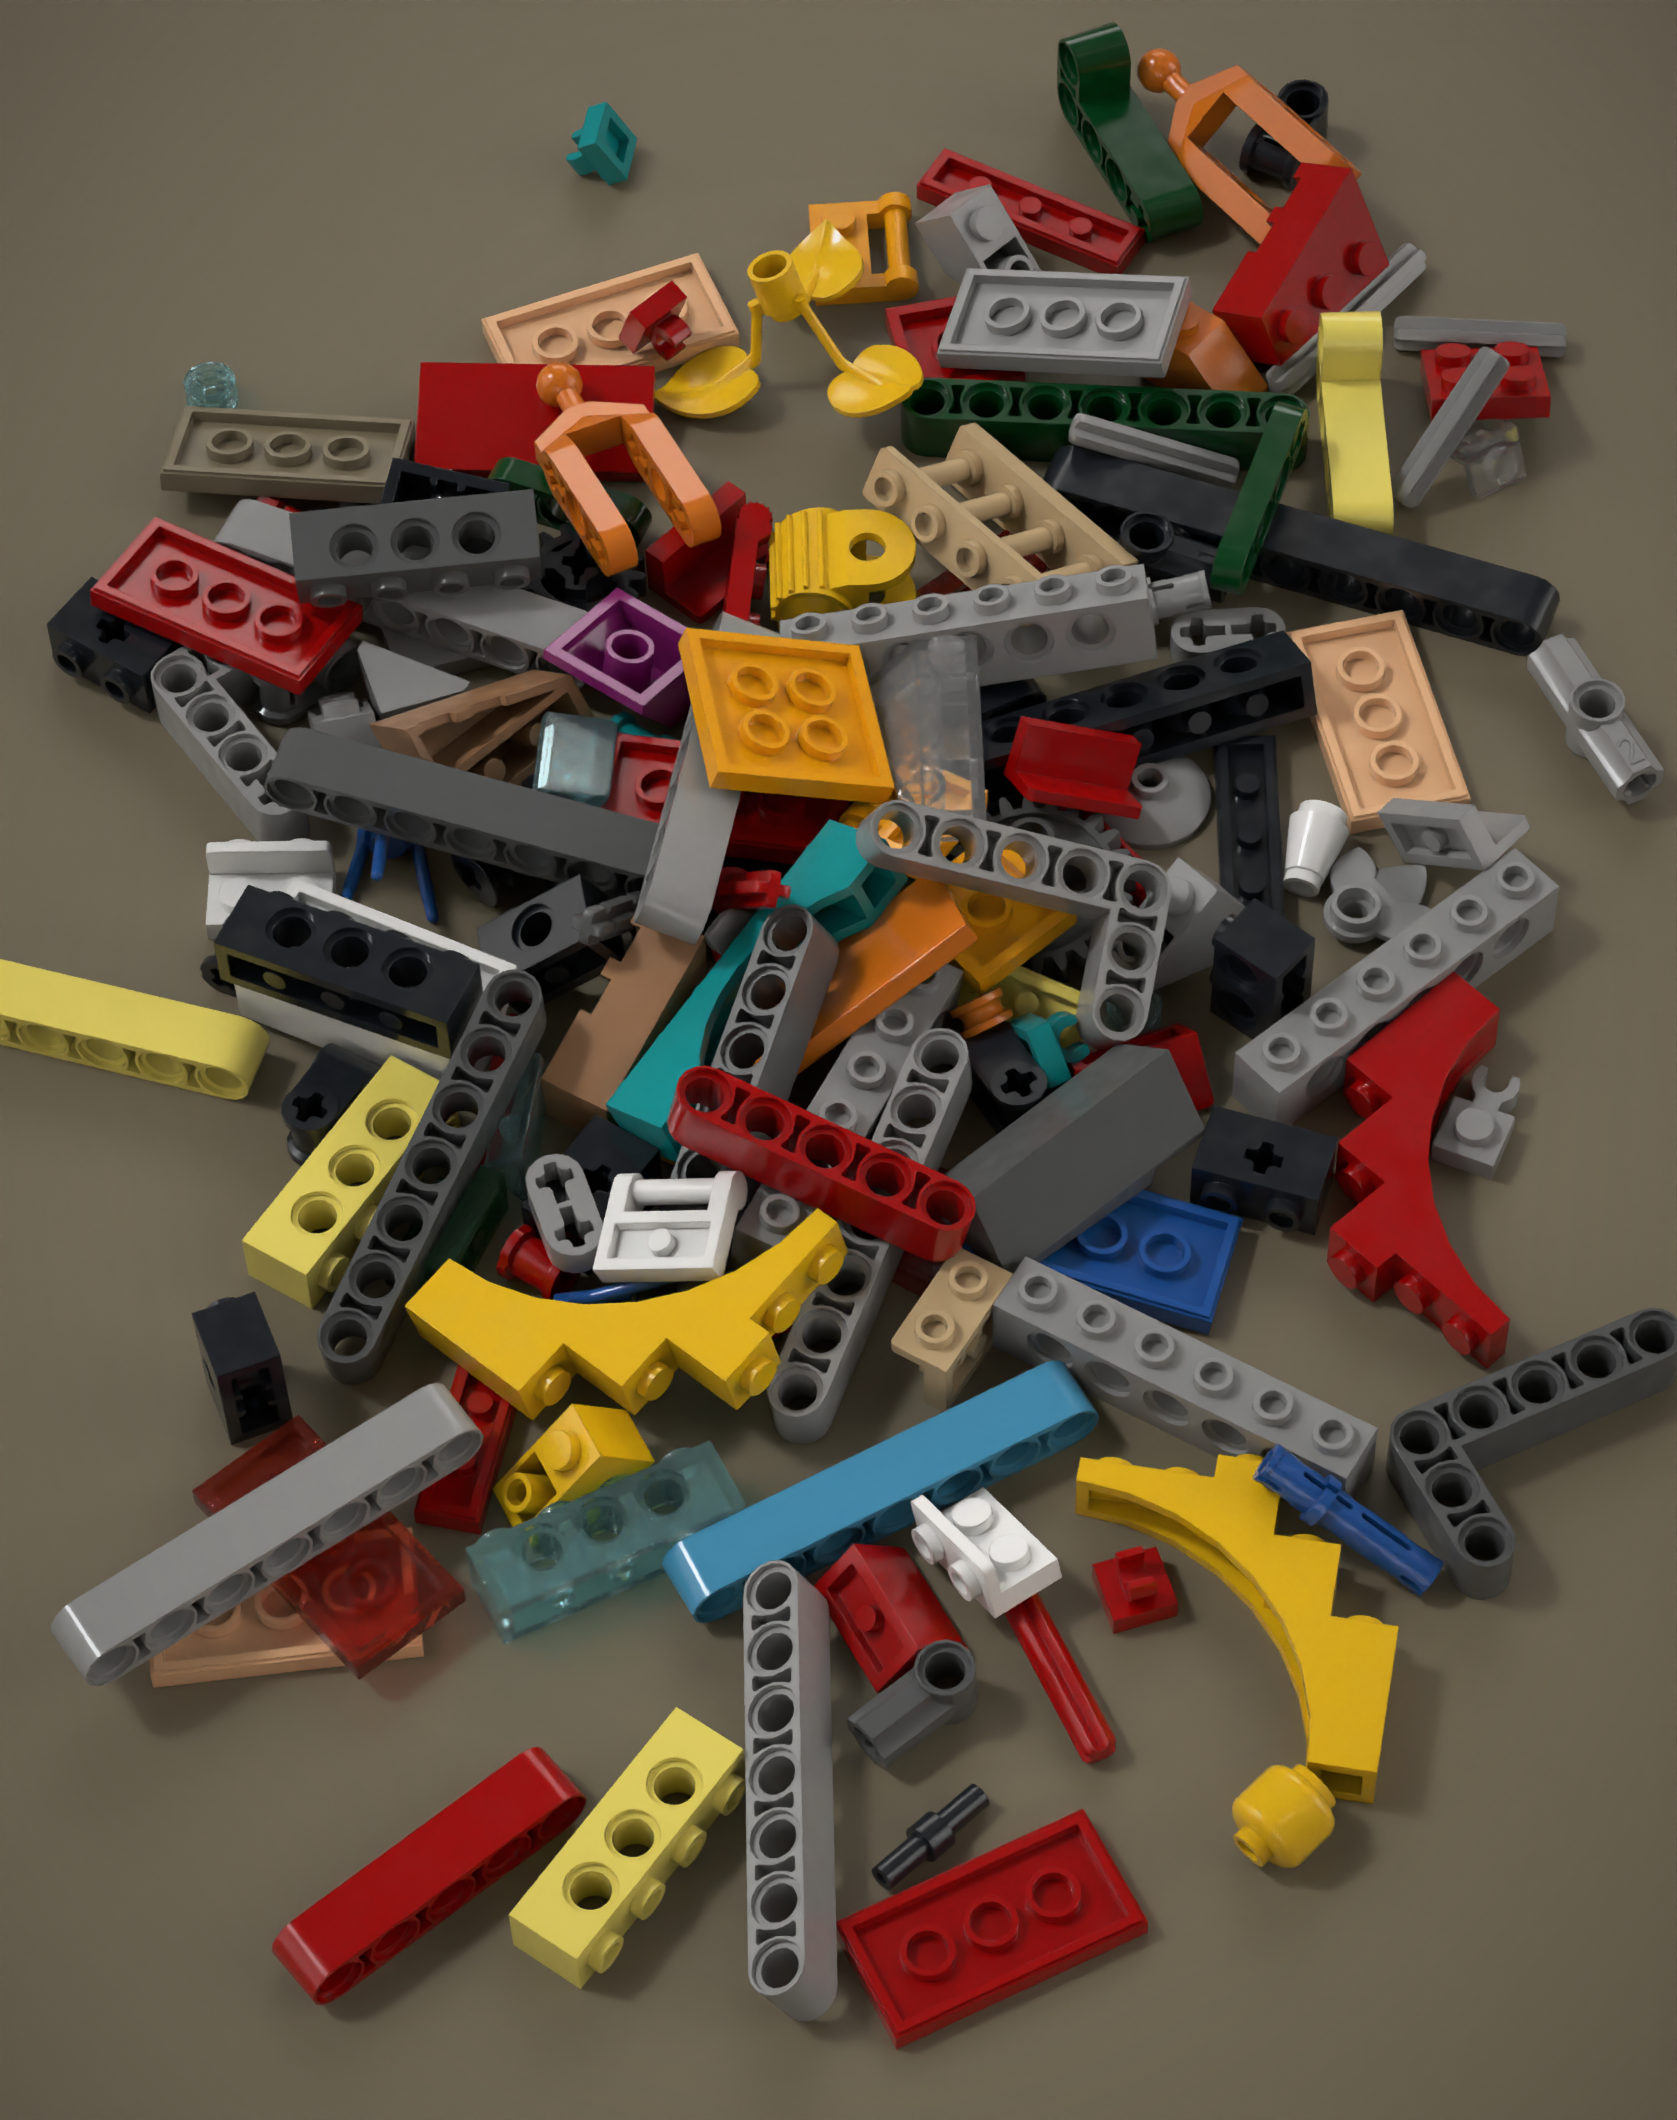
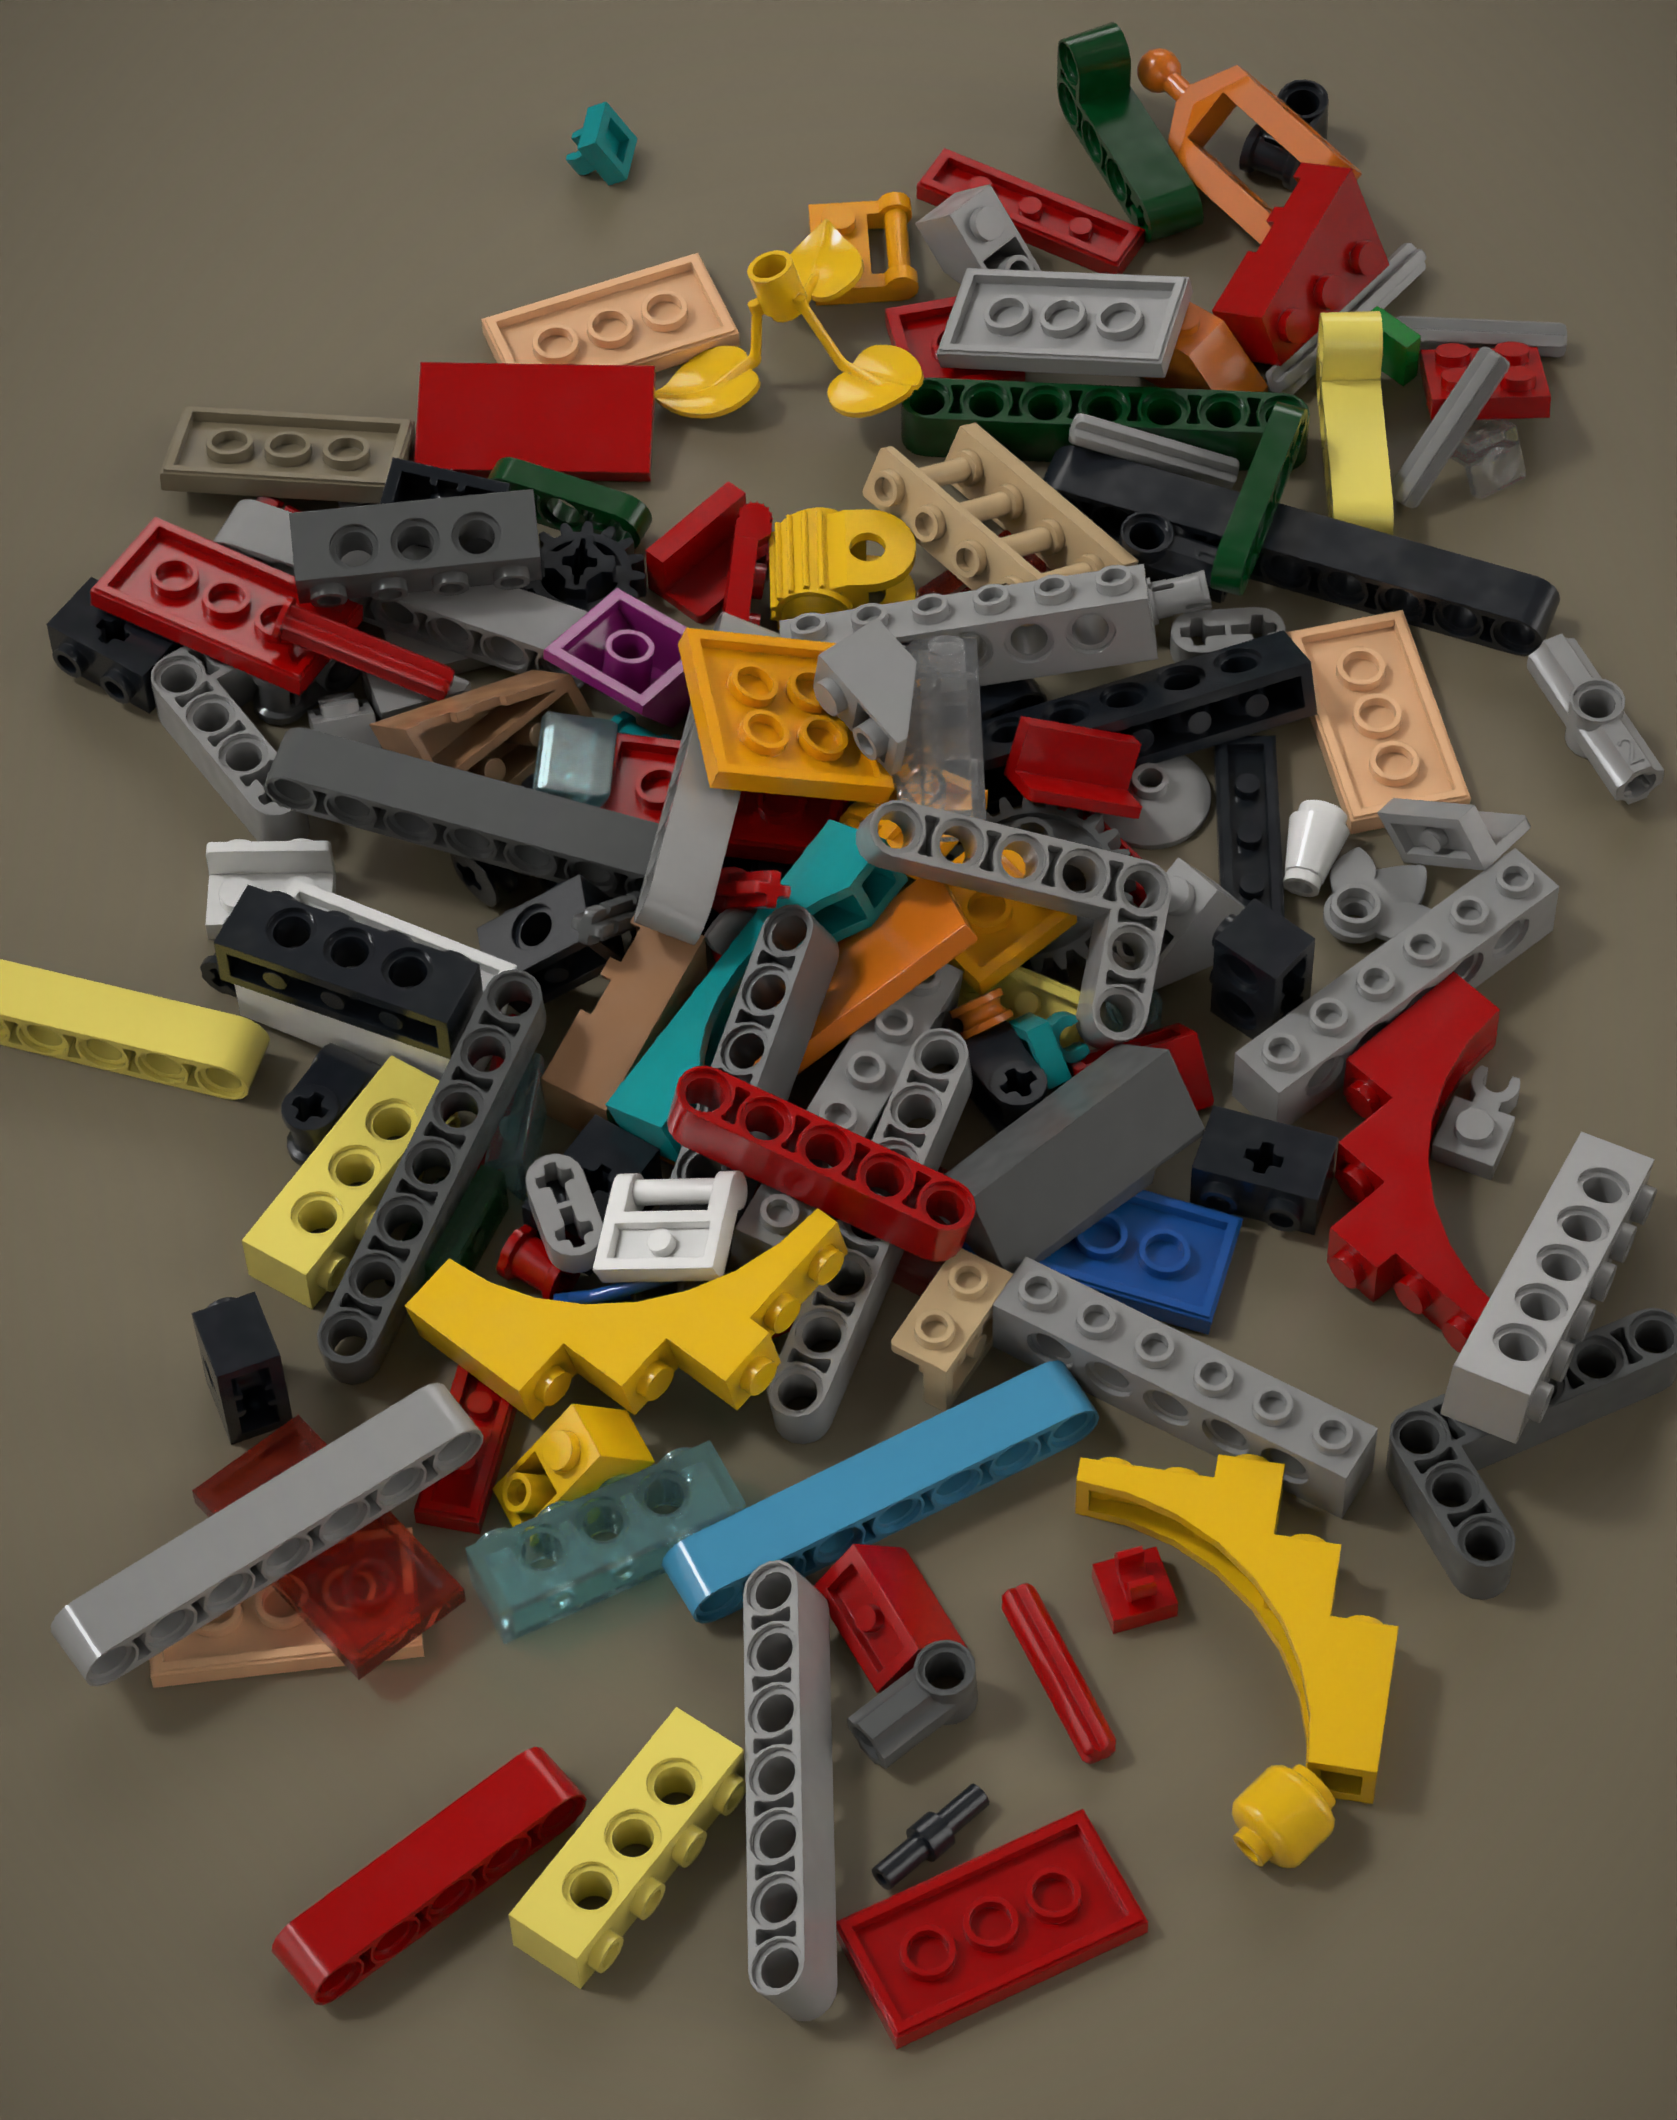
(208, 376): clear light blue bush -> none
(362, 651): none -> red axle
(385, 848): blue plant -> none
(597, 426): orange piece -> none
(658, 322): red tile -> none
(870, 688): none -> light grey slope
(984, 1551): white bracket -> none
(1361, 1529): blue pin -> none
(1400, 349): none -> green tile
(1549, 1289): none -> light grey brick

